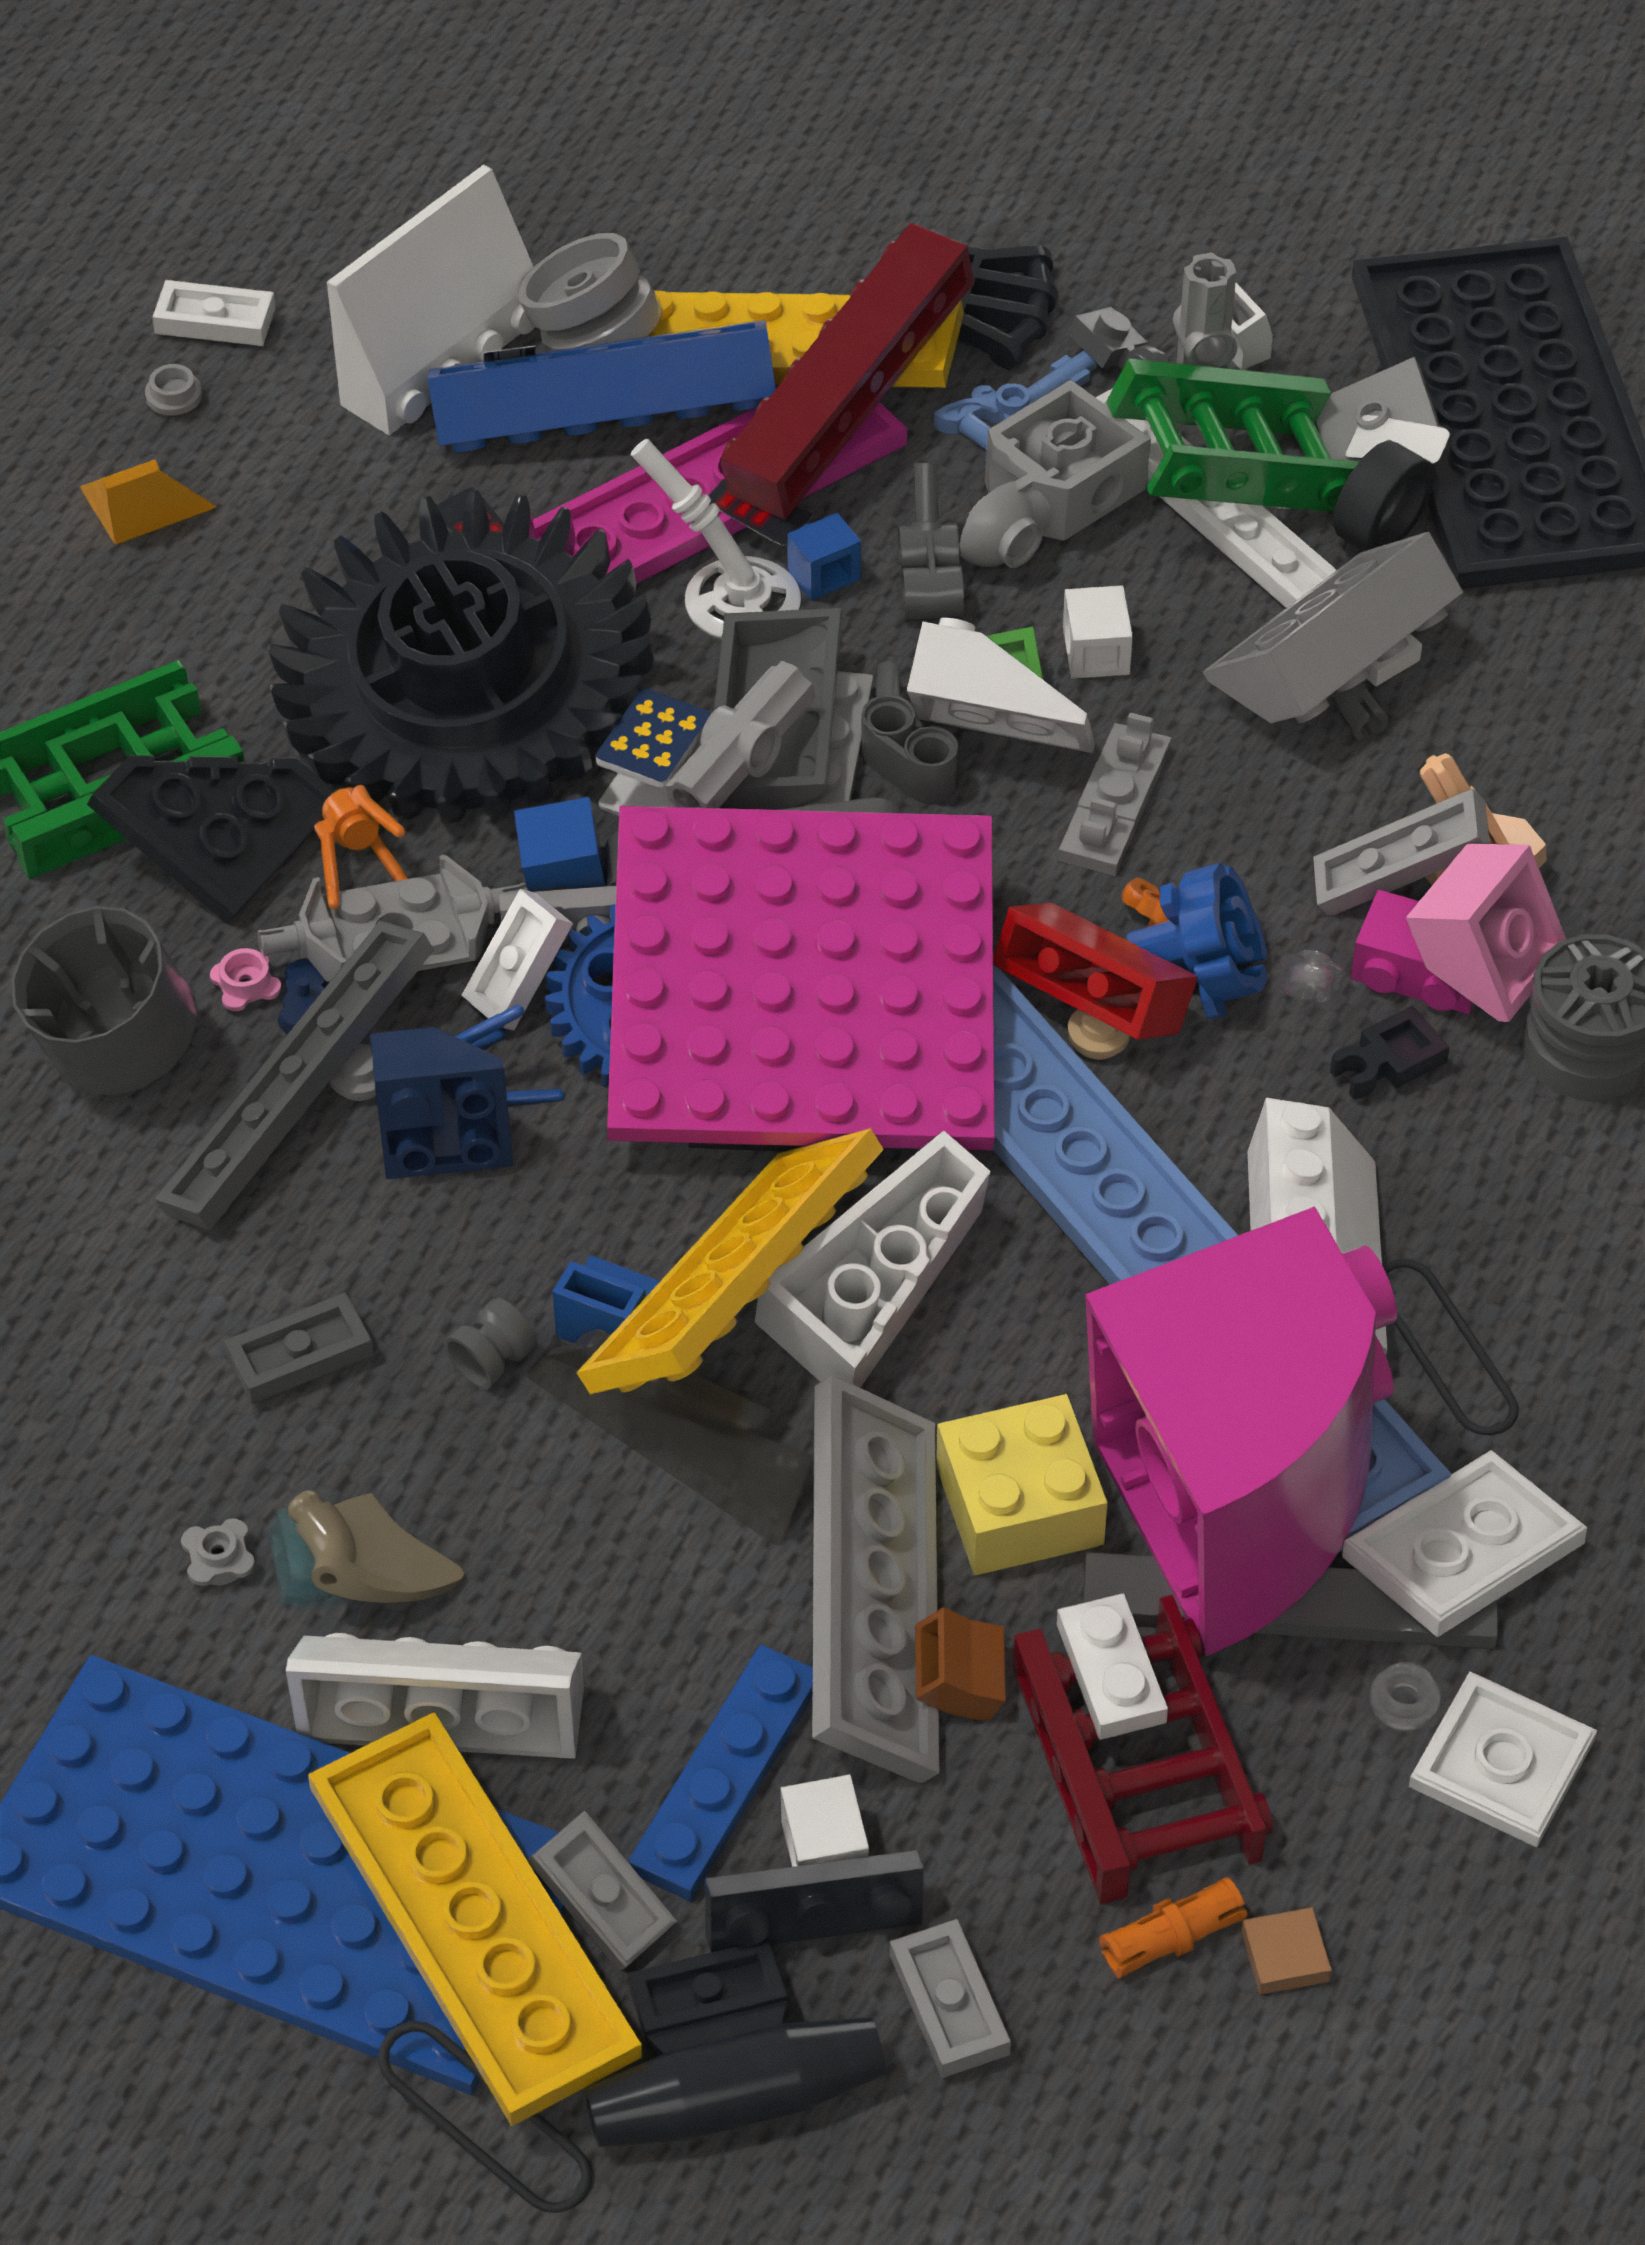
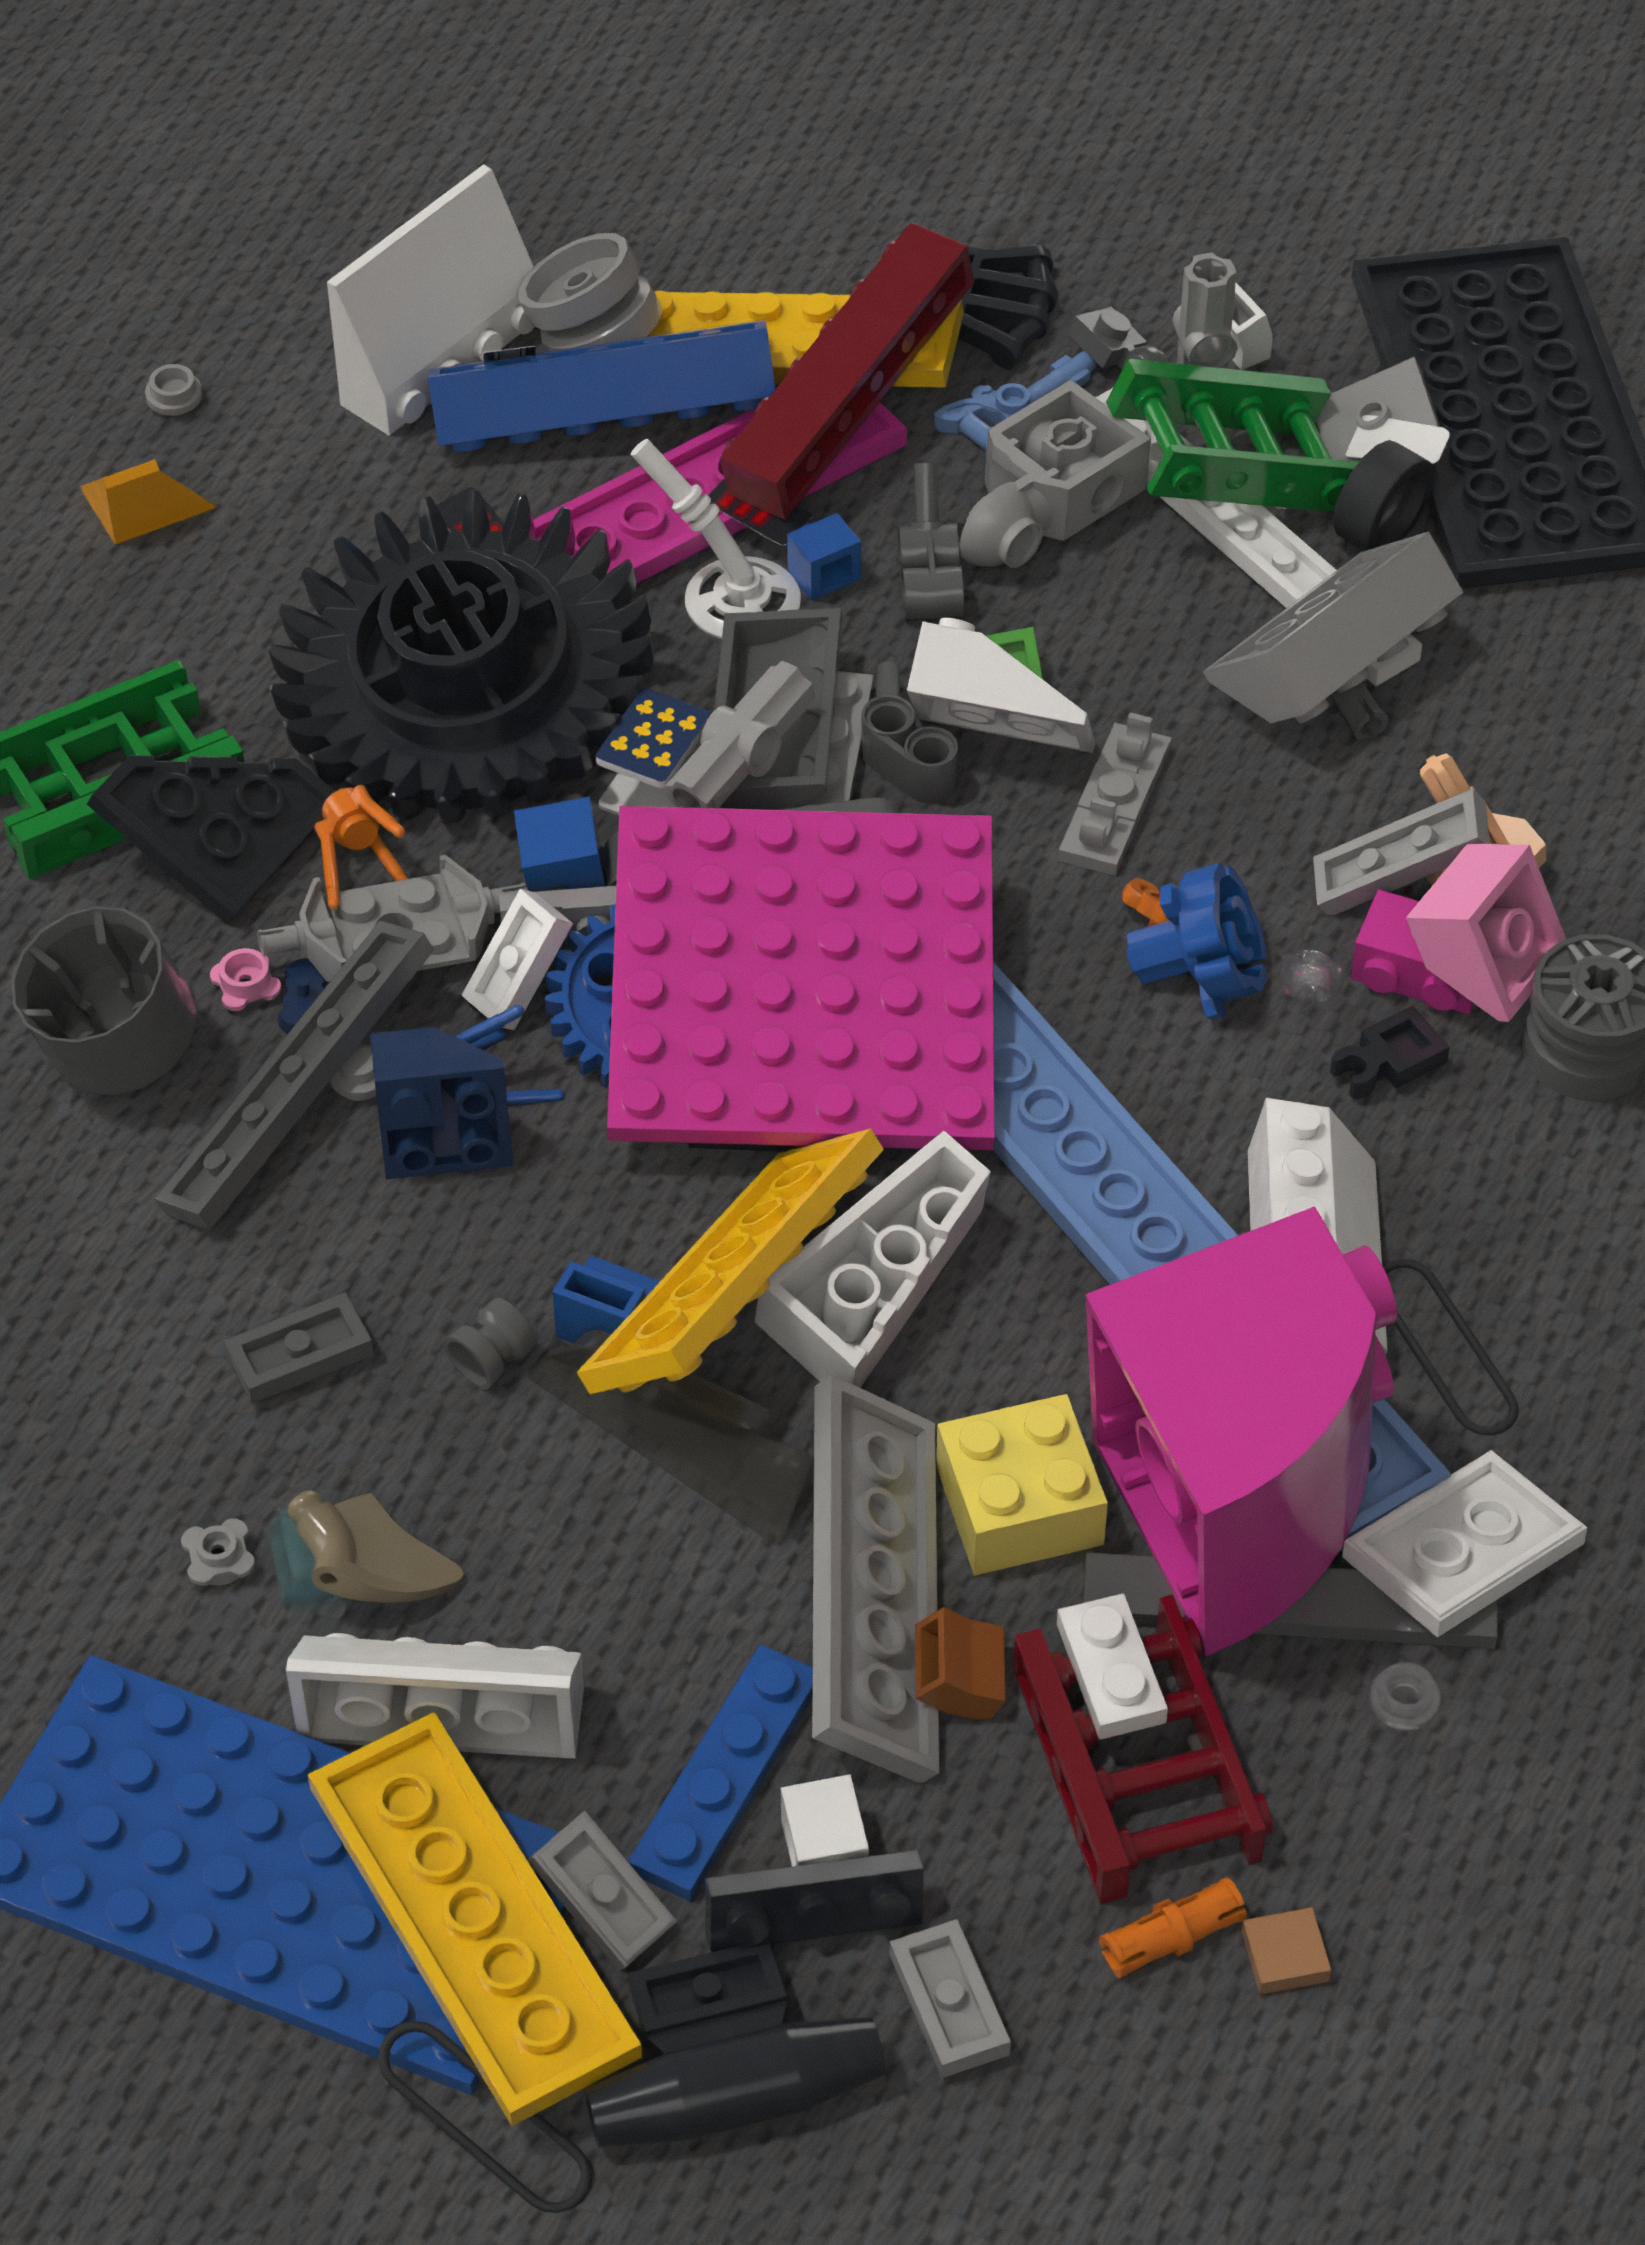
(214, 312): white plate -> none
(1094, 970): red brick -> none
(1094, 1037): tan plate -> none
(1097, 631): white brick -> none
(1503, 1759): white tile -> none

